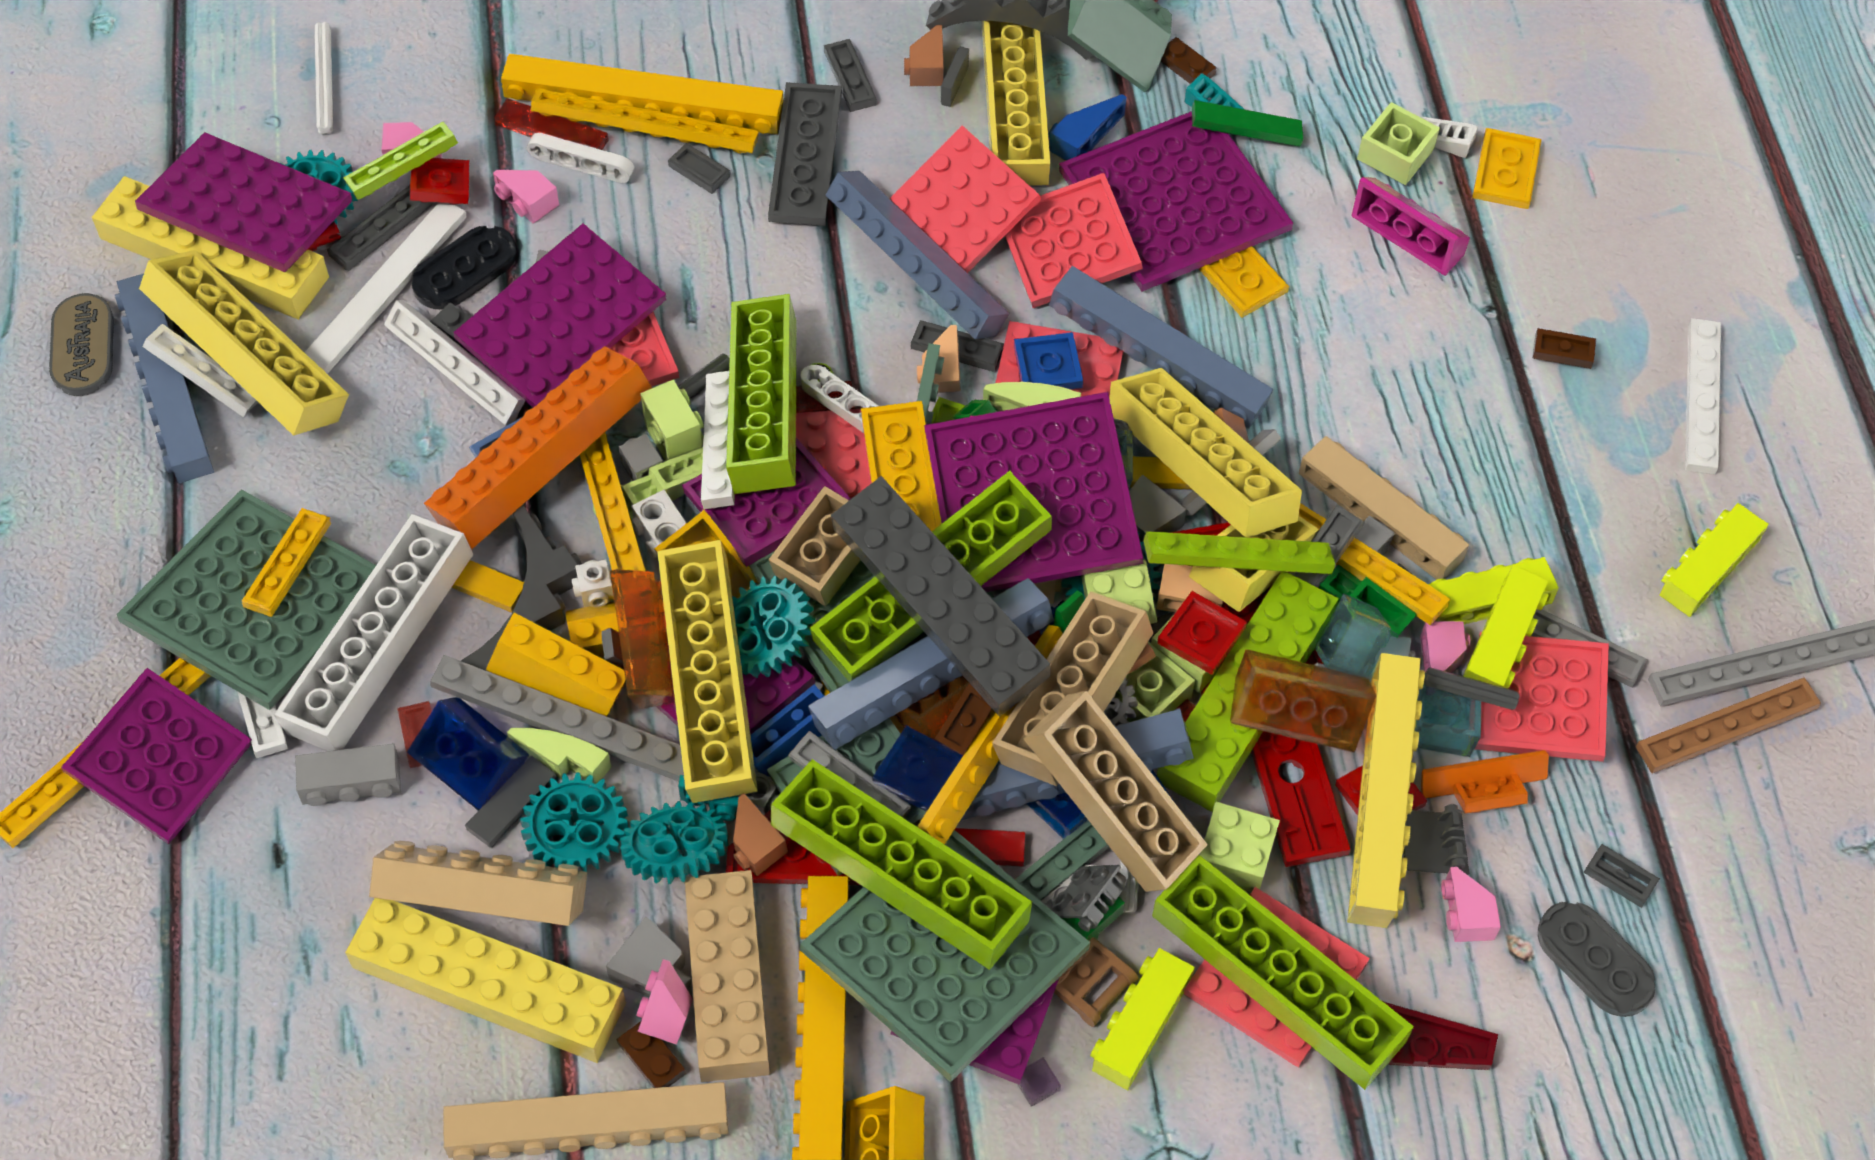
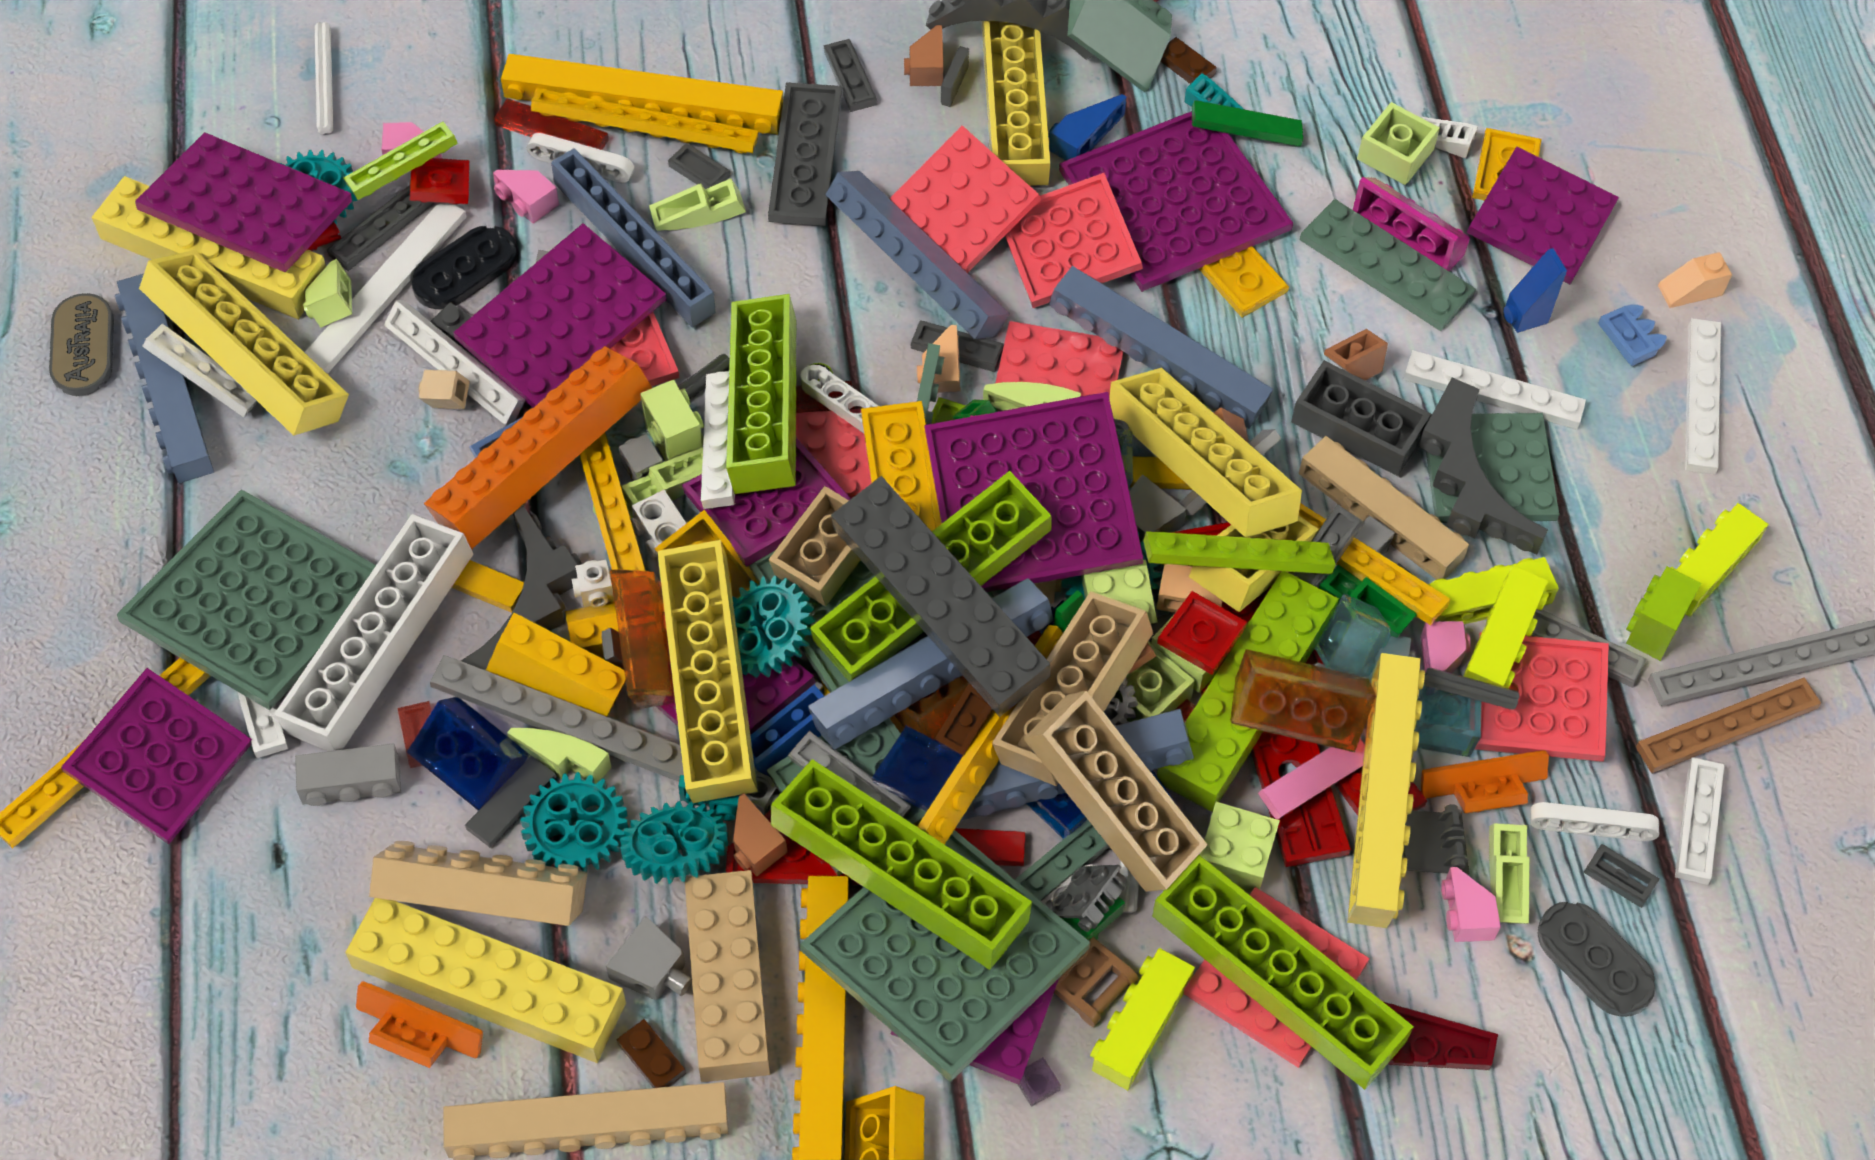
(286, 562): yellow tile -> none
(329, 295): none -> yellowish green slope
(413, 1028): none -> orange bracket
(444, 389): none -> tan brick
(633, 237): none -> sand blue brick
(667, 1006): bright pink slope -> none
(698, 206): none -> yellowish green slope
(1049, 360): blue plate -> none
(1311, 779): none -> bright pink tile
(1359, 354): none -> nougat slope
(1360, 417): none -> dark grey brick
(1387, 264): none -> sand green plate
(1460, 475): none -> dark grey arch
(1497, 389): none -> white plate
(1509, 871): none -> yellowish green slope
(1514, 460): none -> sand green plate
(1536, 294): none -> blue slope
(1541, 209): none -> magenta plate
(1564, 348): reddish brown plate -> none
(1594, 821): none -> white beam
(1631, 334): none -> medium blue plate
(1661, 612): none -> lime brick
(1696, 281): none -> light nougat slope
(1699, 821): none -> white plate

